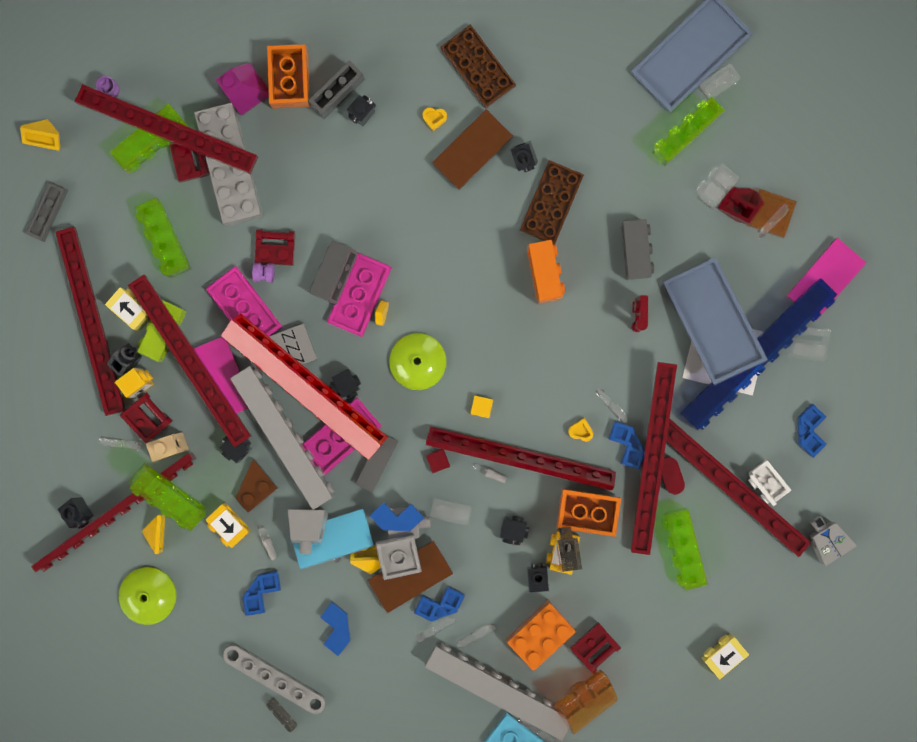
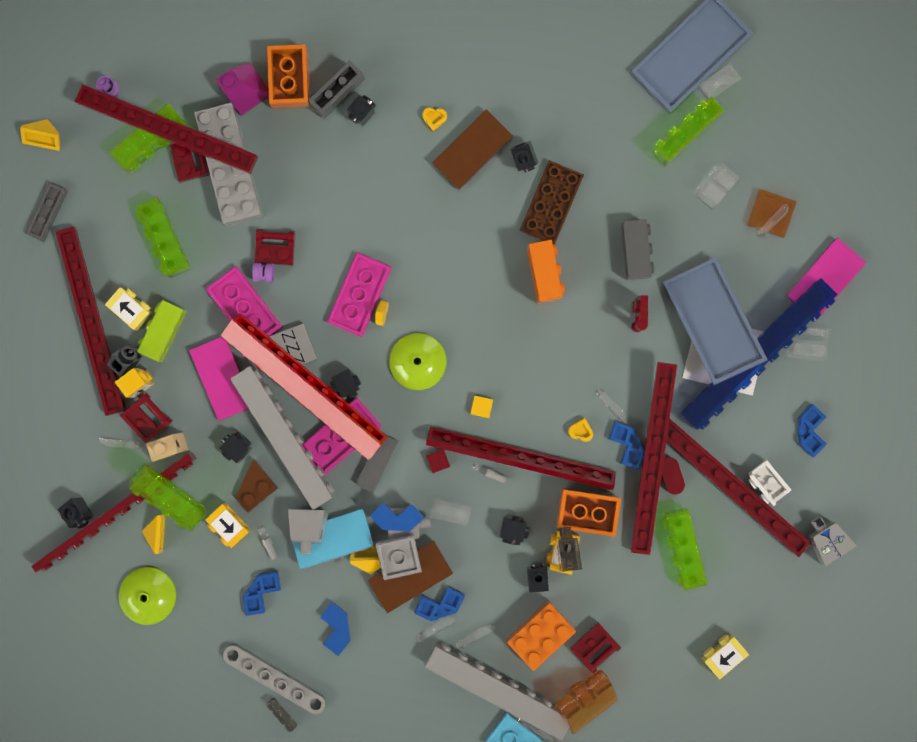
(189, 360): dark red plate -> none
(334, 272): dark grey brick -> none
(478, 66): reddish brown tile -> none
(741, 204): dark red slope -> none

